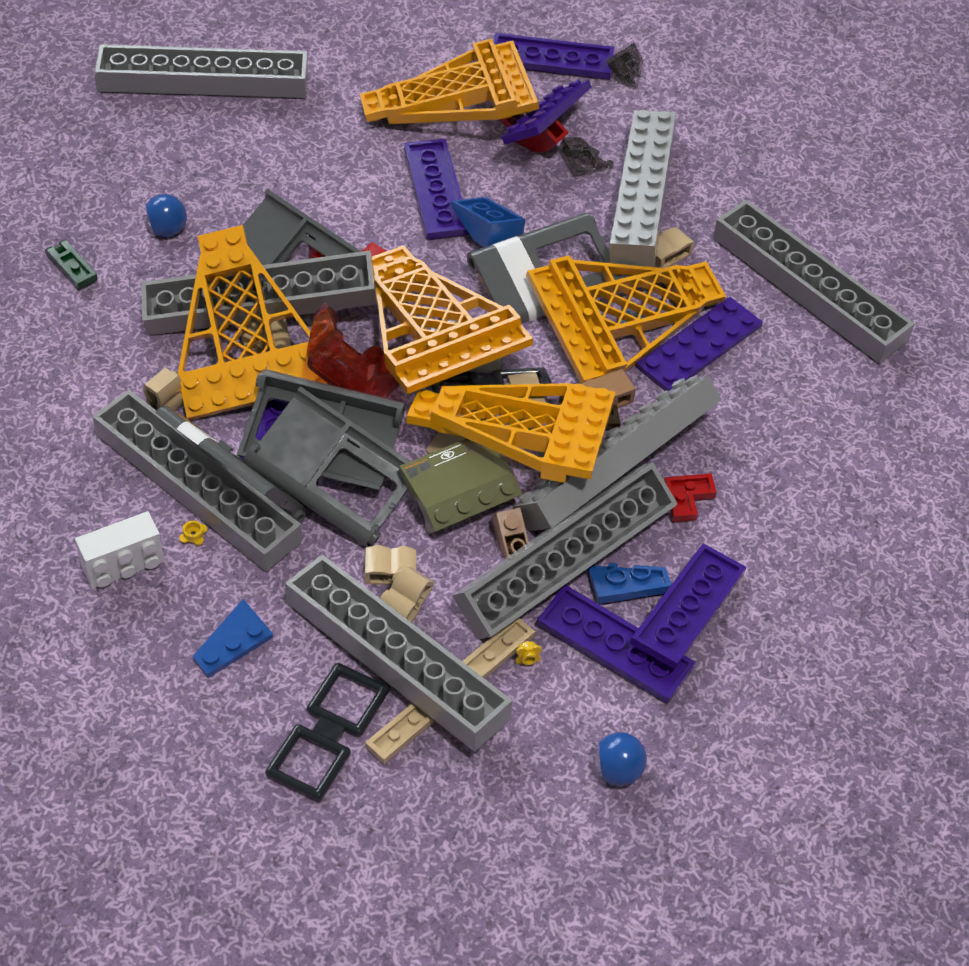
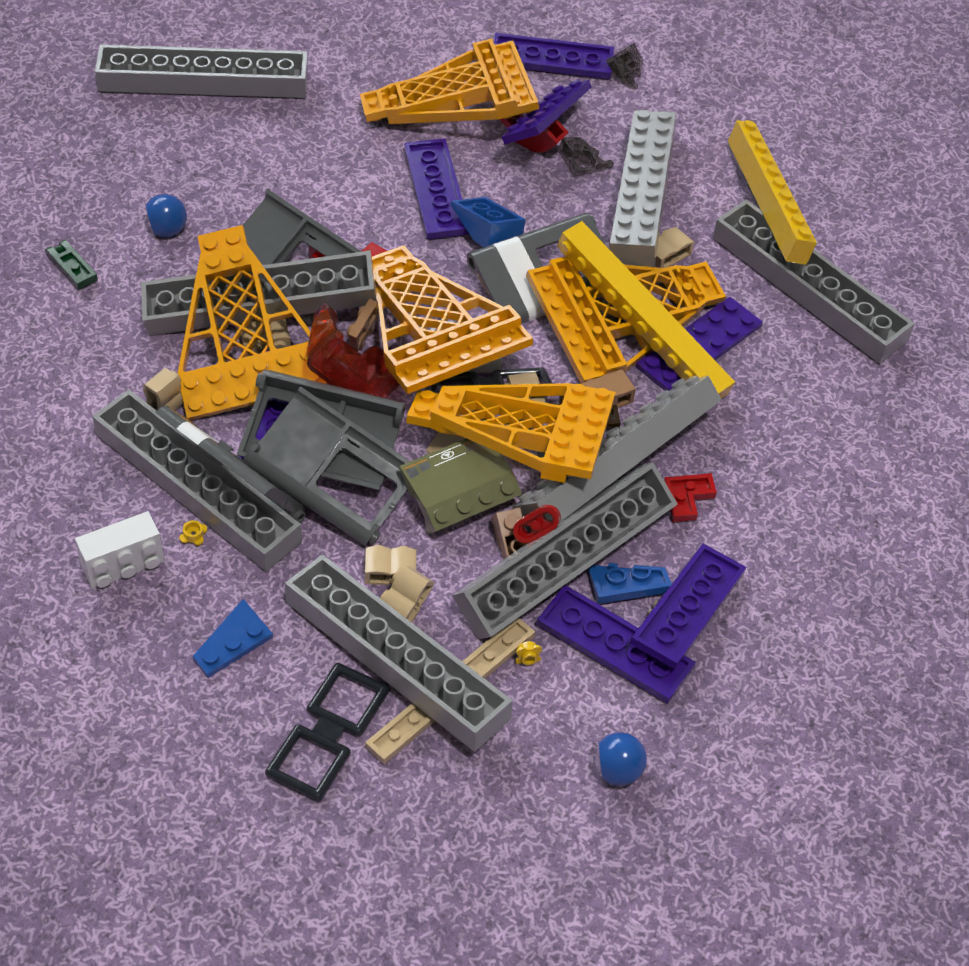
(364, 325): none -> medium nougat plate
(538, 523): none -> red plate
(641, 308): none -> yellow brick
(772, 193): none -> yellow brick

